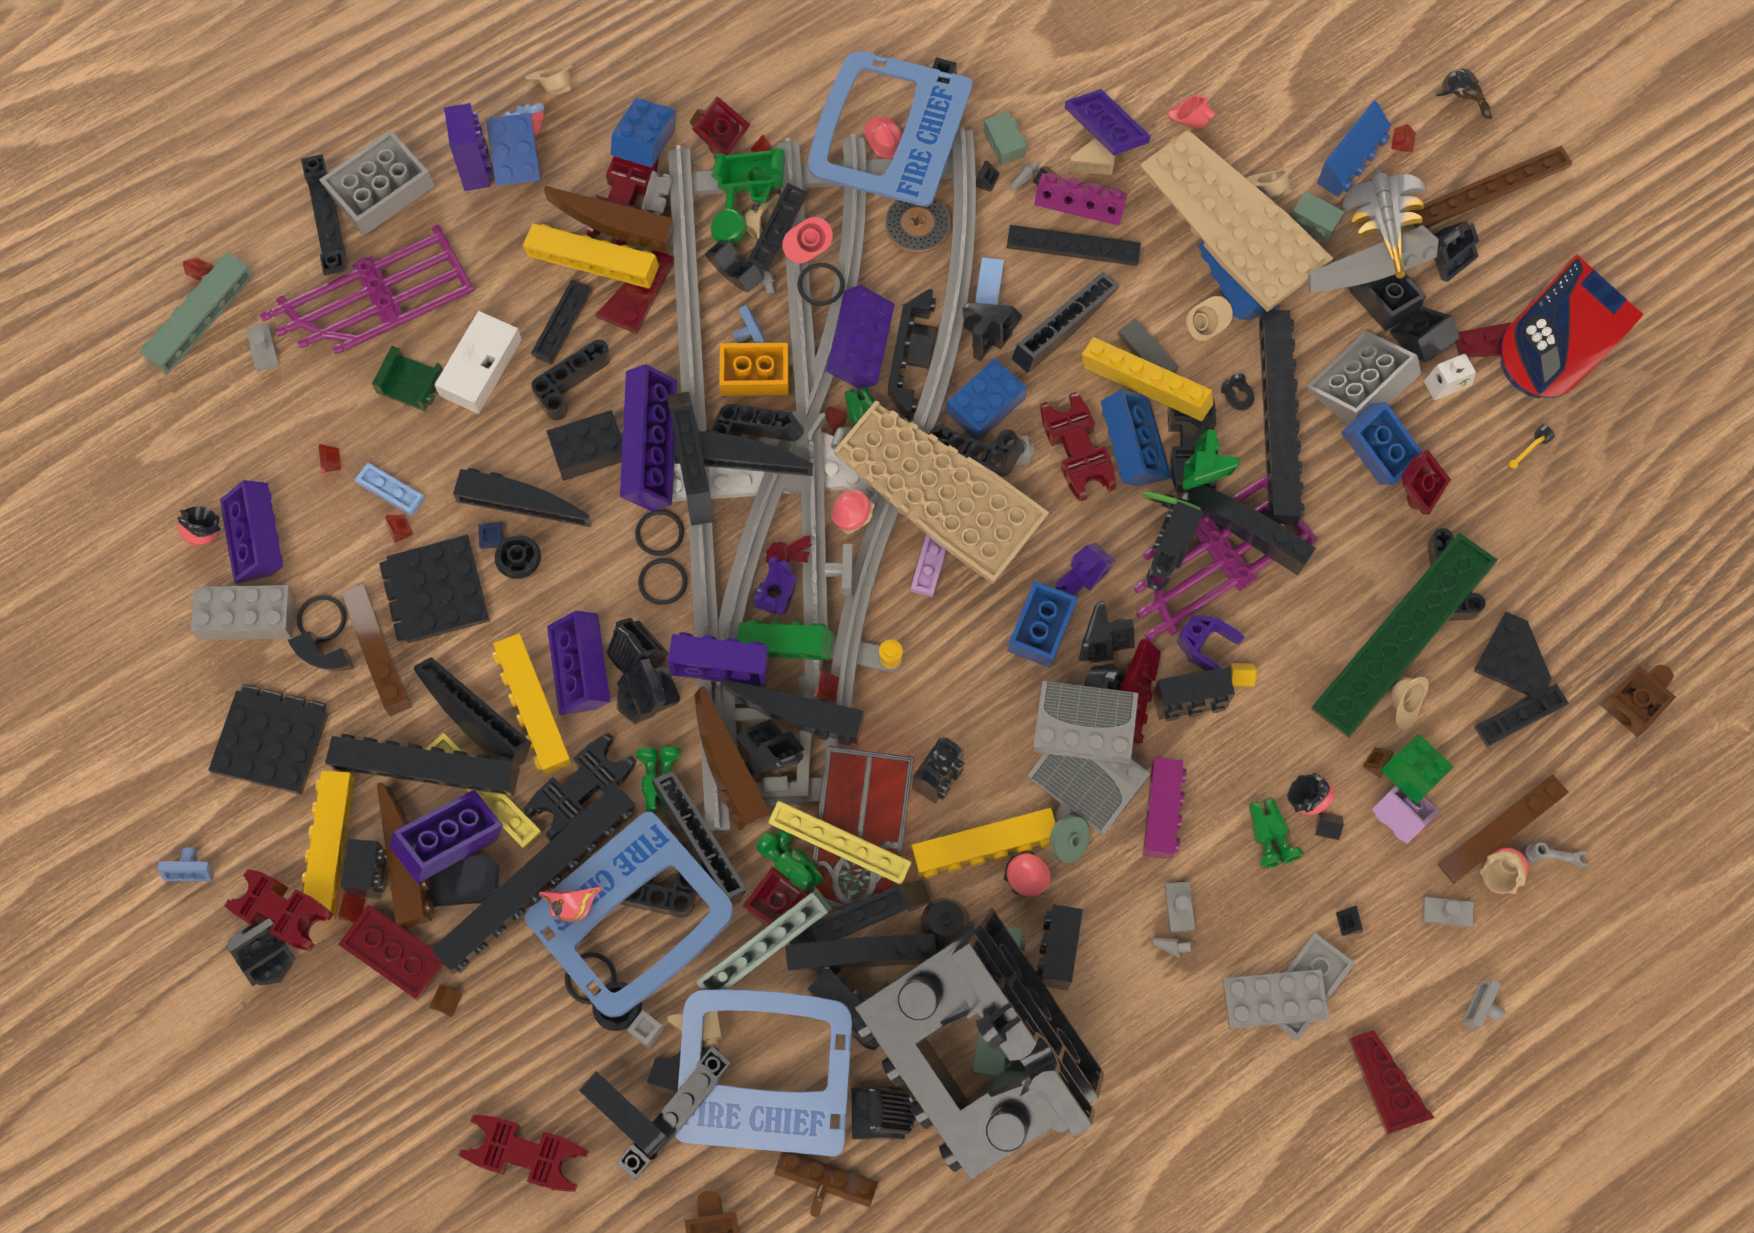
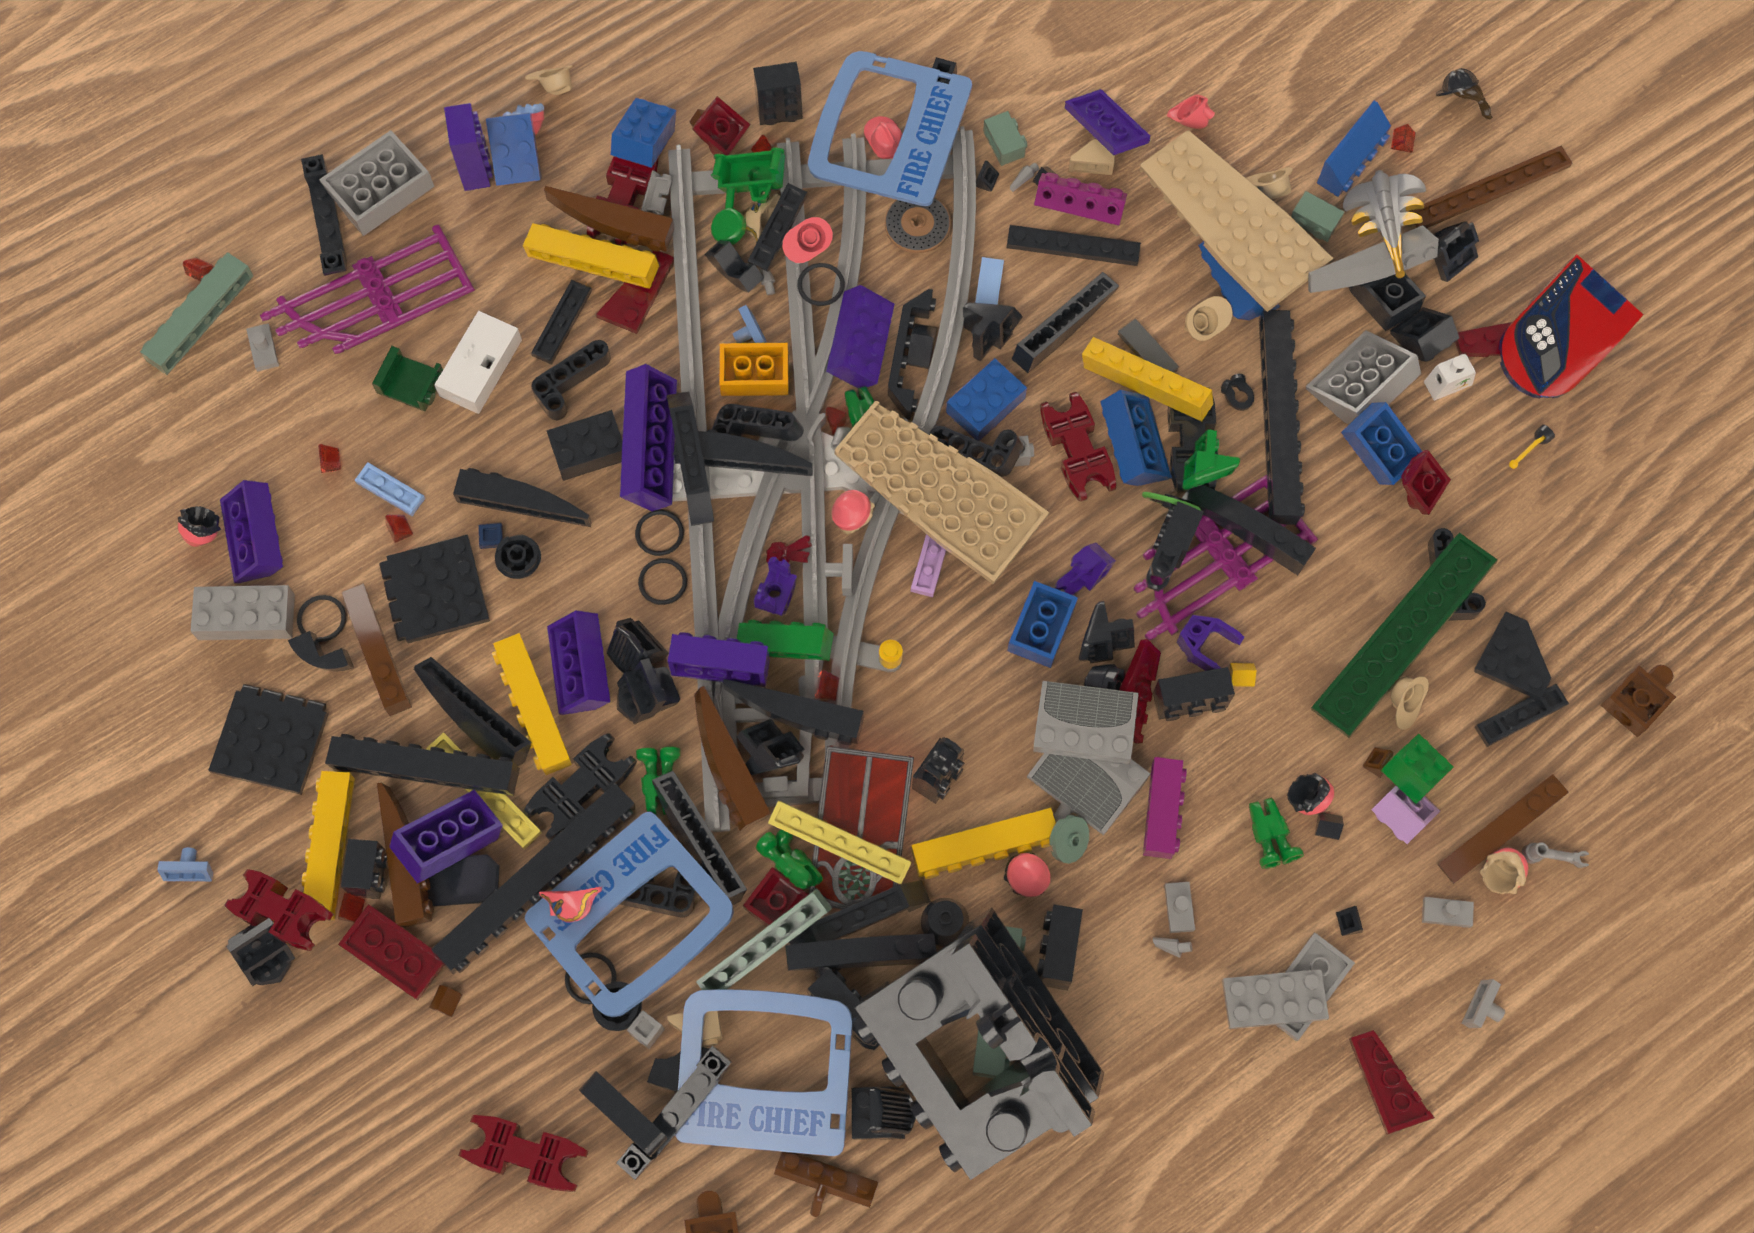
(778, 93): none -> black brick

